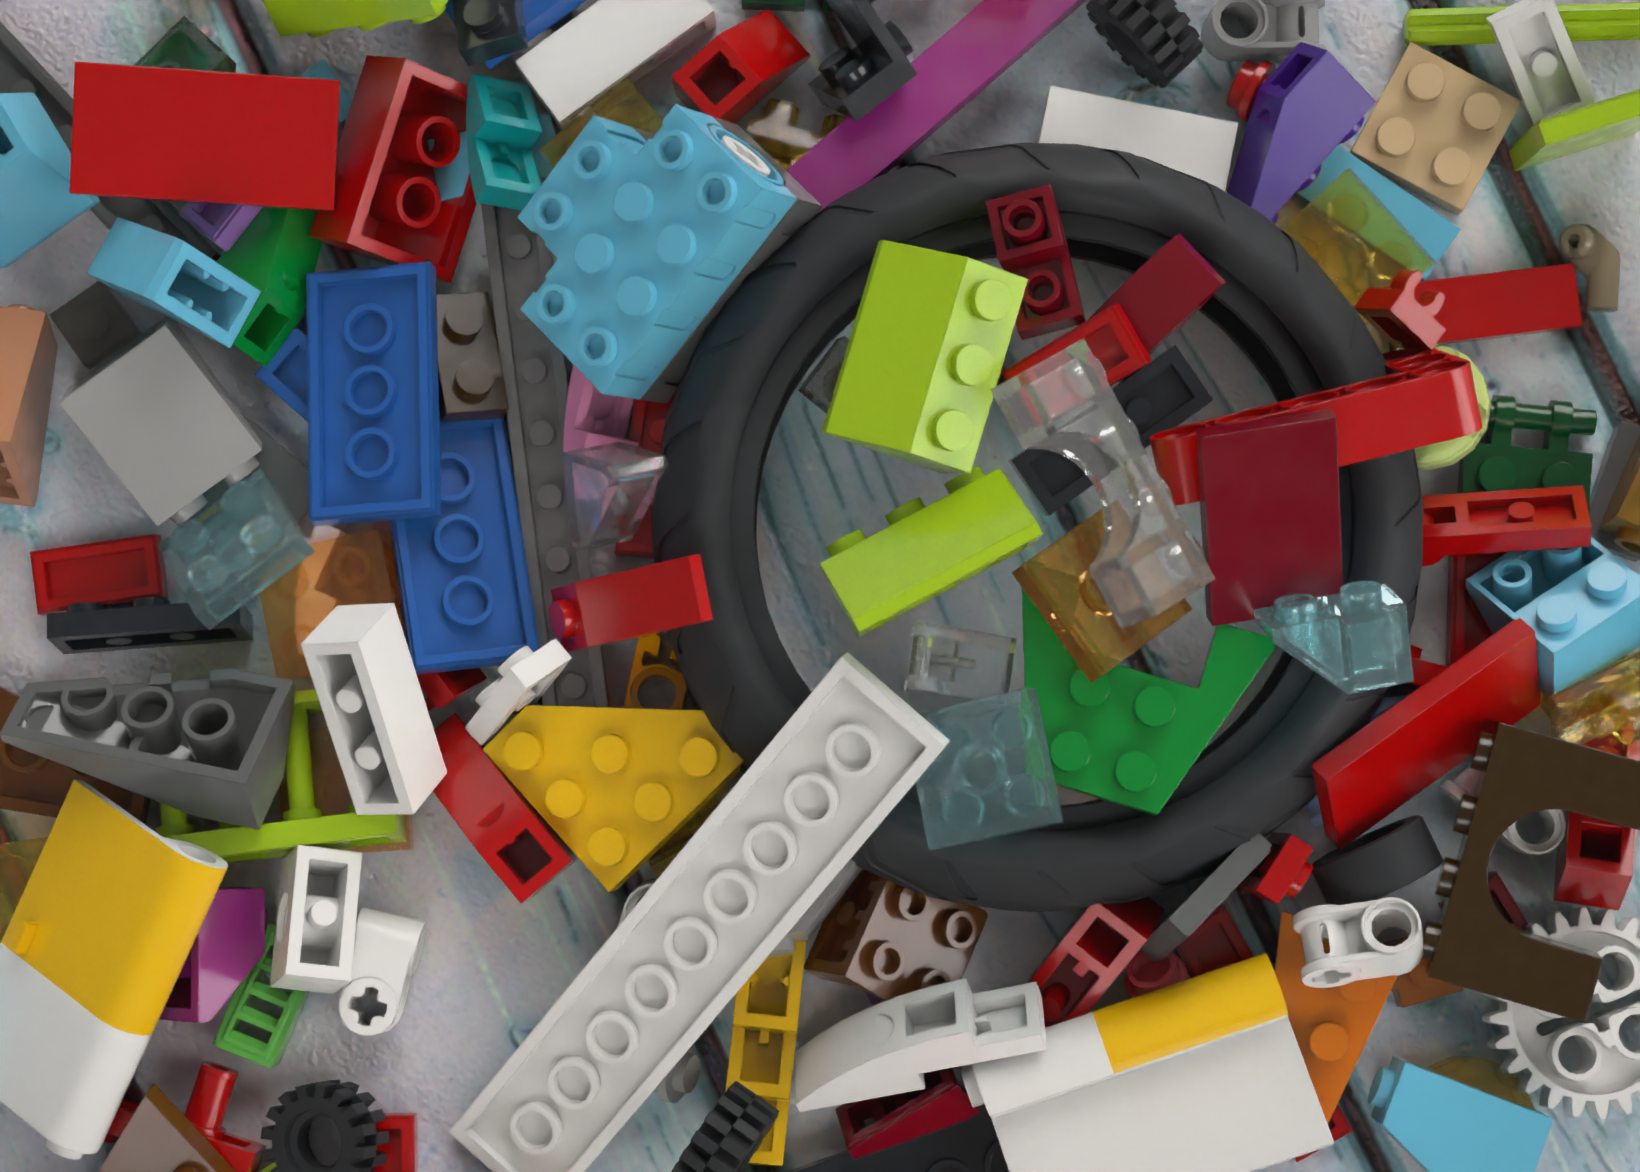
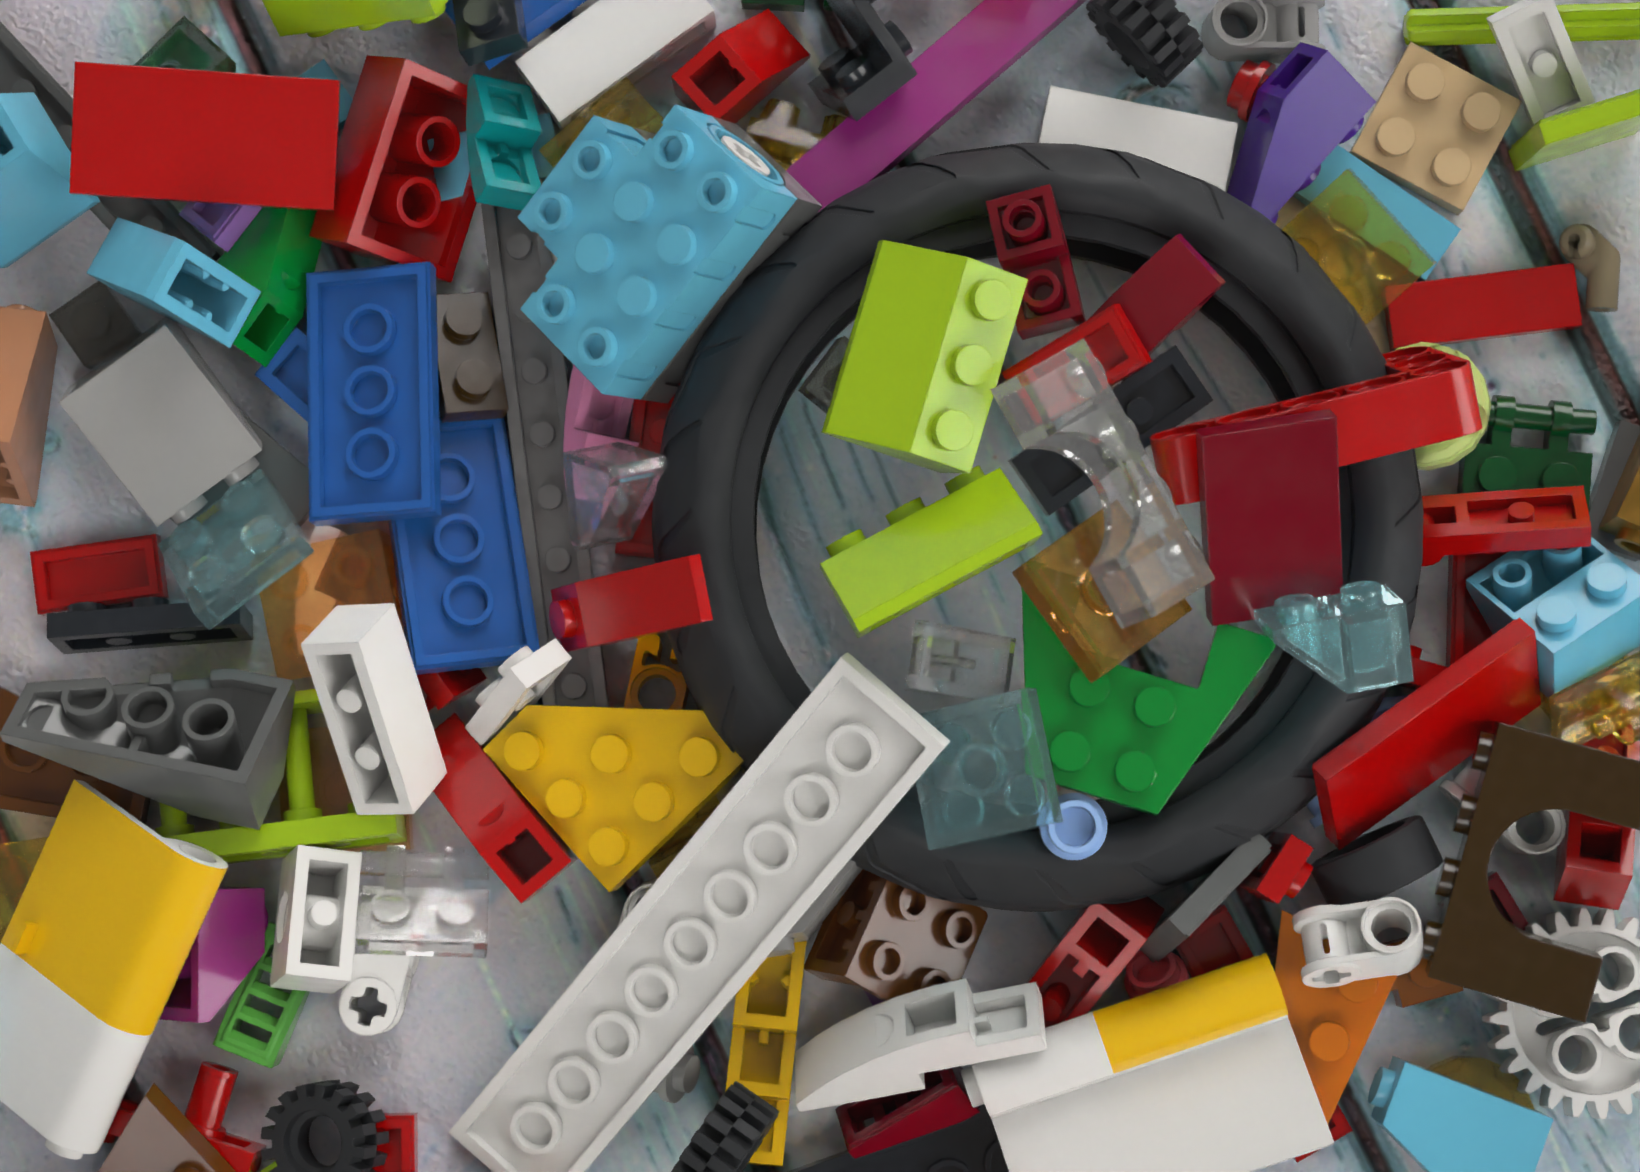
(421, 919): none -> clear plate
(1081, 830): none -> light blue plate
(1400, 316): red tile -> none

